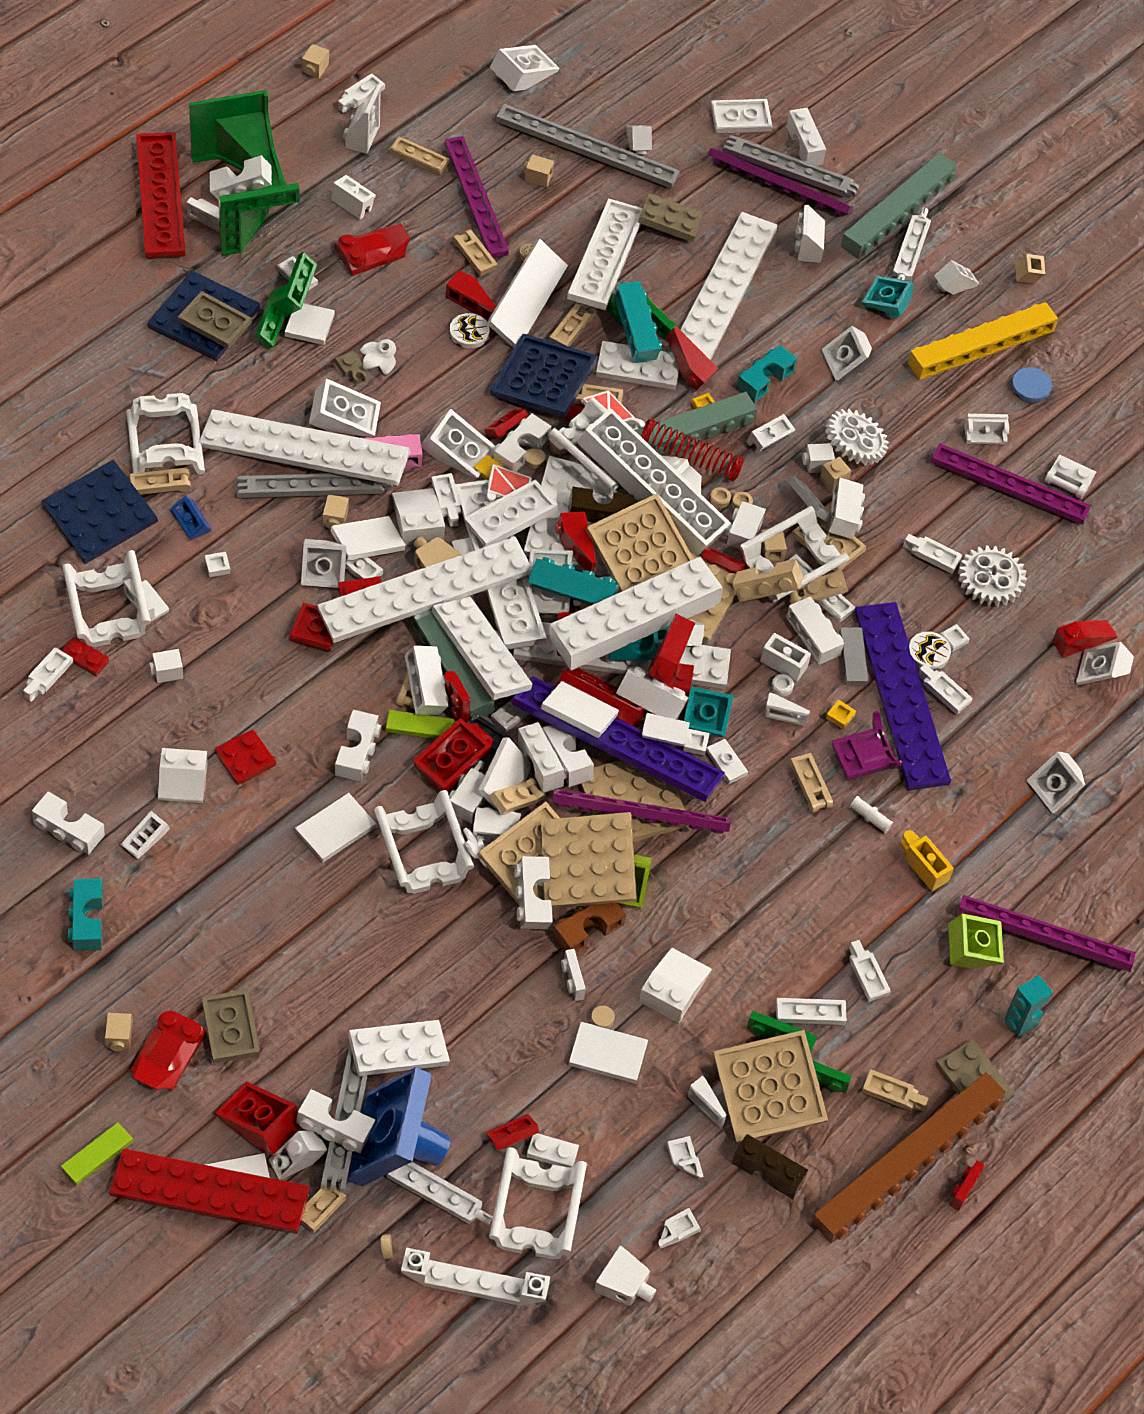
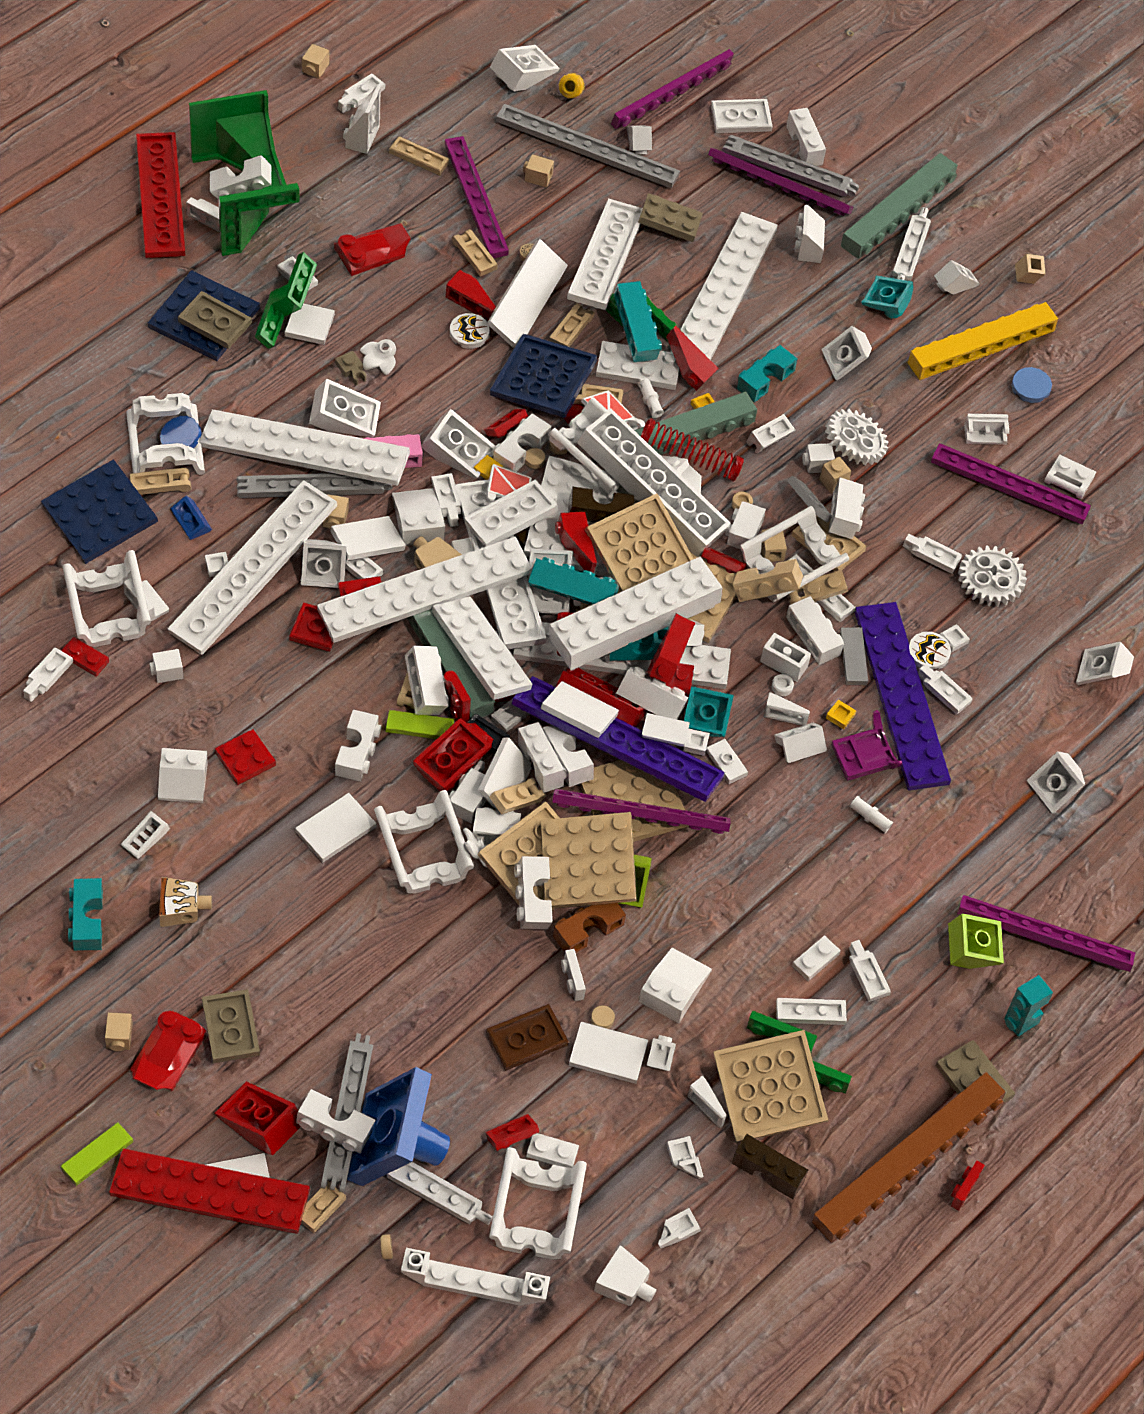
(82, 834): white arch -> none
(180, 902): none -> torso
(182, 431): none -> tile
(252, 567): none -> white plate
(297, 1153): white slope -> none
(352, 196): white hinge -> none
(398, 1047): white plate -> none
(527, 1037): none -> reddish brown tile
(571, 85): none -> yellow head
(650, 398): none -> white pin
(661, 1053): none -> white bracket
(668, 91): none -> magenta plate
(720, 497): tan tile -> none
(802, 742): none -> white panel
(811, 782): tan plate -> none
(816, 958): none -> white plate
(894, 1091): tan hinge -> none
(926, 860): yellow hinge -> none
(1082, 635): red slope -> none

